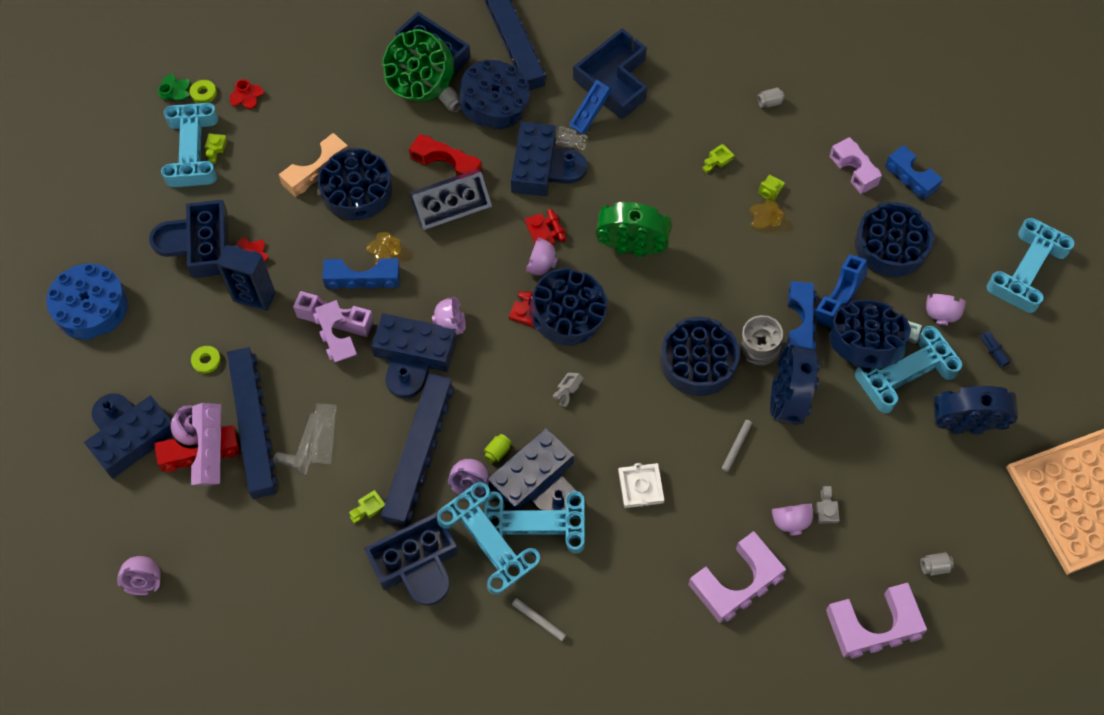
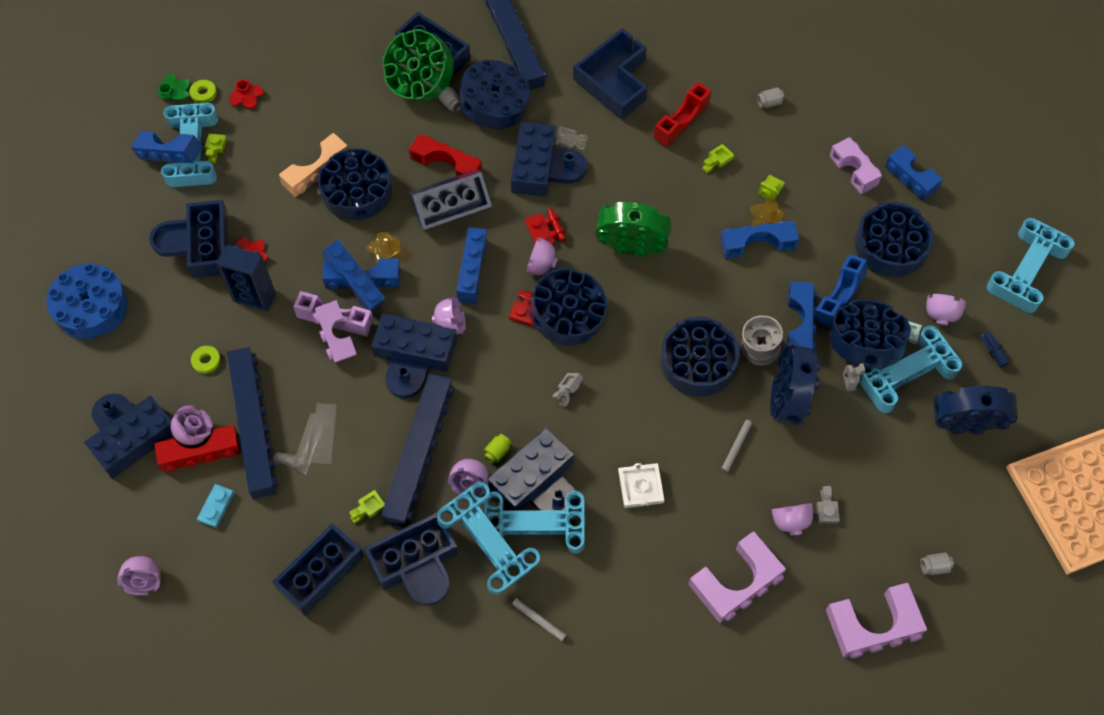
(182, 149): none -> blue arch
(207, 422): lavender arch -> none
(215, 506): none -> medium azure plate
(318, 569): none -> dark blue brick
(343, 263): none -> blue arch
(470, 269): none -> blue arch
(590, 107): blue plate -> none
(672, 126): none -> red arch
(780, 235): none -> blue arch
(851, 376): none -> light grey plate

